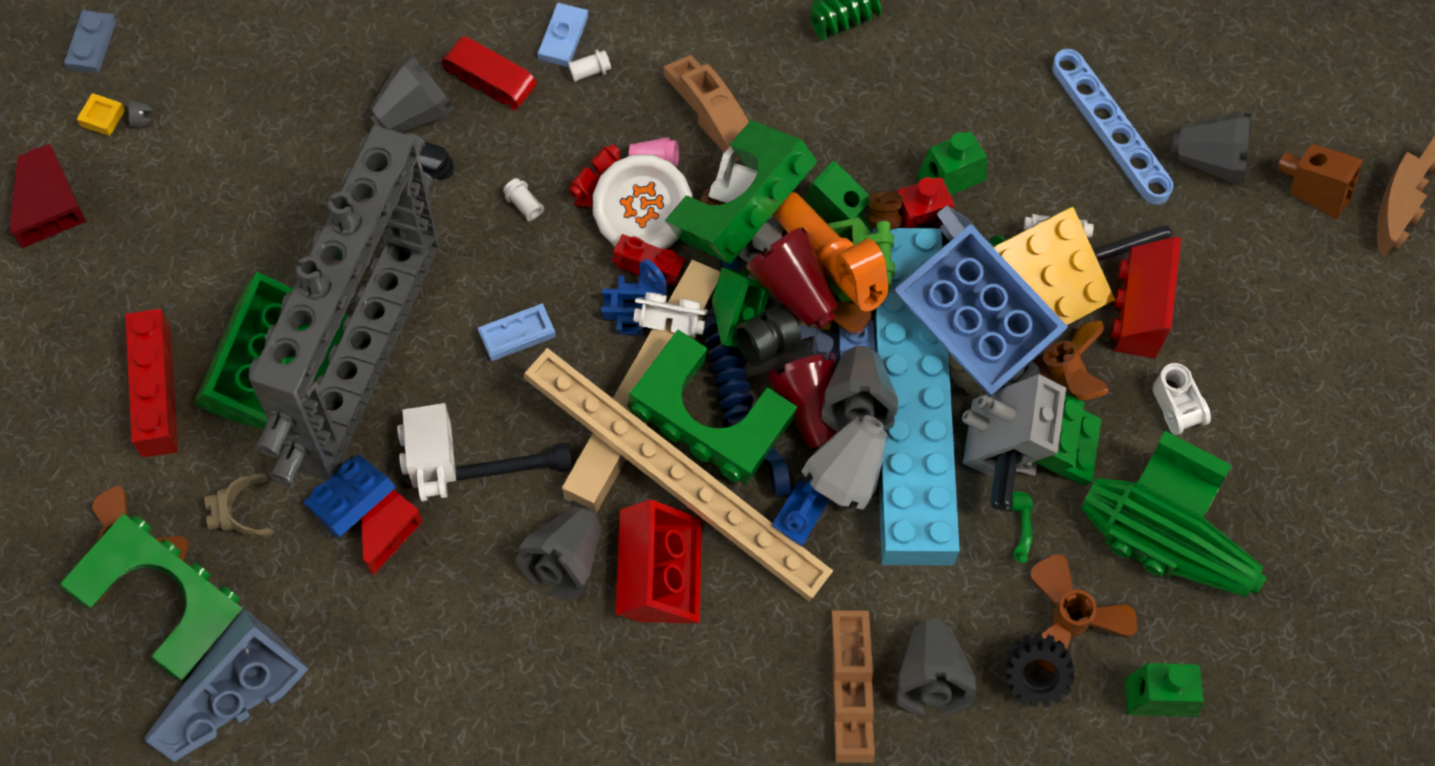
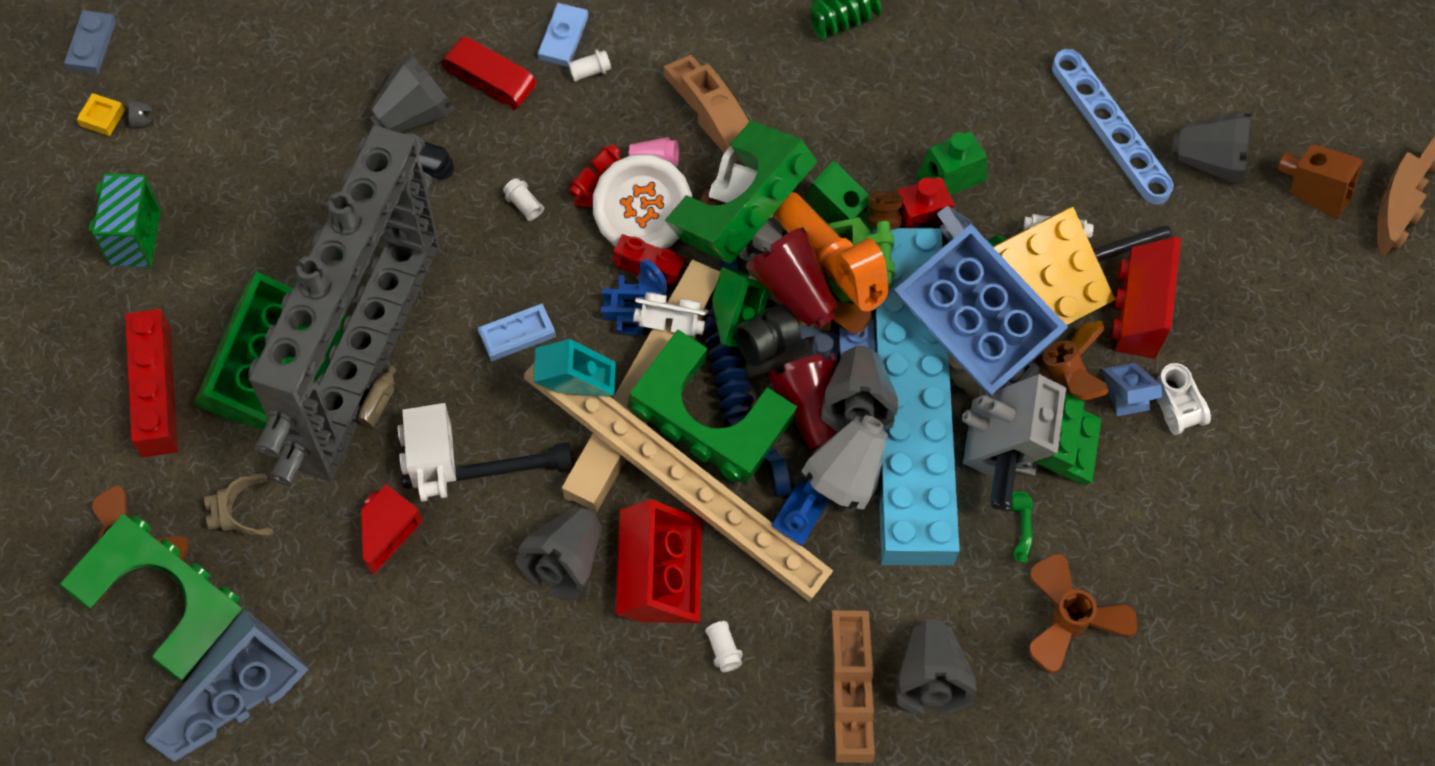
(42, 198): dark red slope -> none
(126, 220): none -> green container
(348, 495): blue plate -> none
(377, 399): none -> dark tan piece
(574, 369): none -> teal slope
(723, 645): none -> white pin
(1045, 689): black tyre -> none
(1131, 388): none -> medium blue slope
(1164, 520): green piece -> none
(1168, 692): green torso -> none

